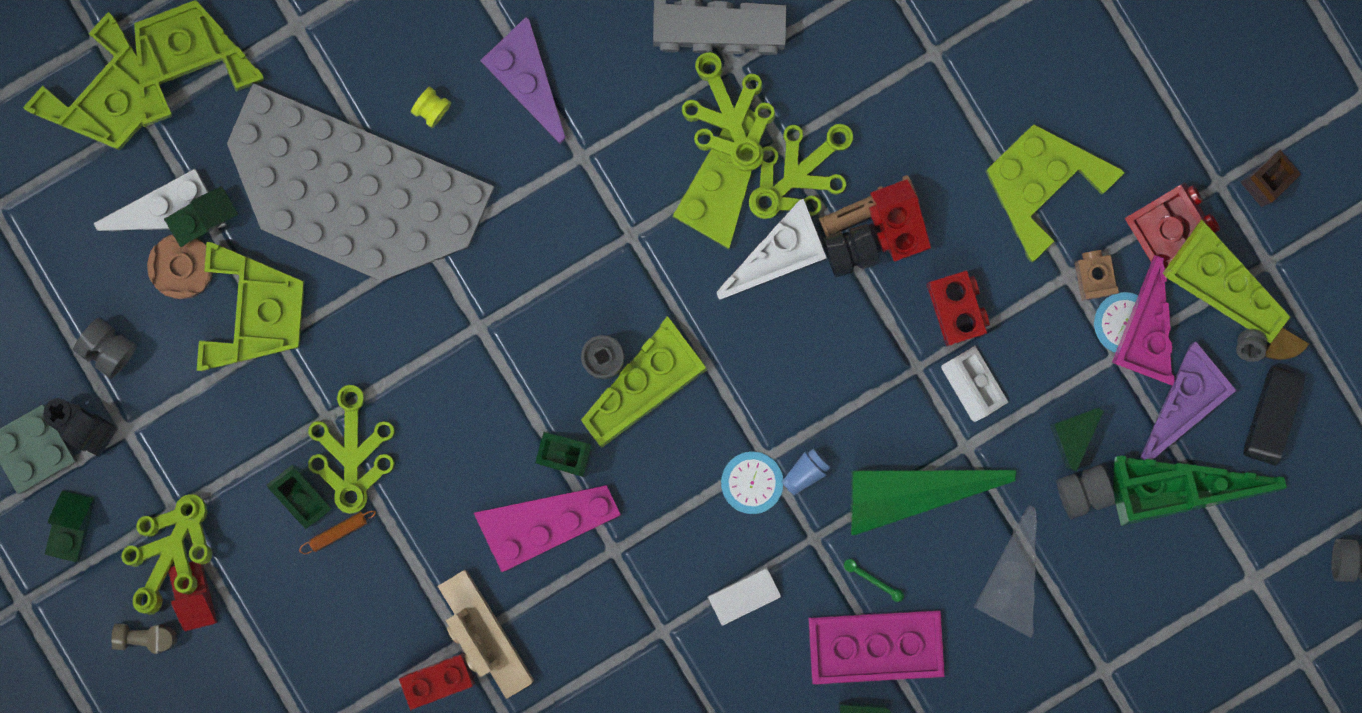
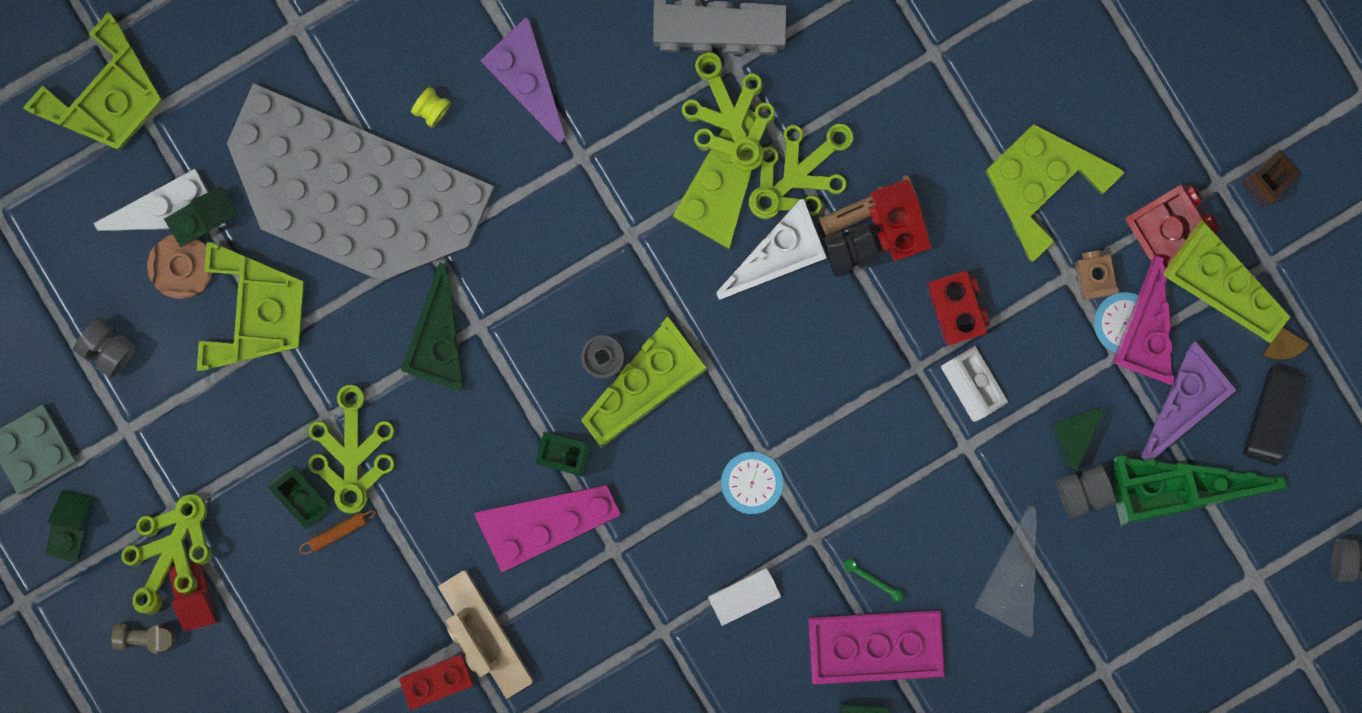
(79, 426): black piece -> none
(180, 44): lime wing -> none
(434, 344): none -> dark green wing
(806, 471): medium blue cone -> none
(896, 495): green wedge -> none
(1244, 348): dark grey bush -> none

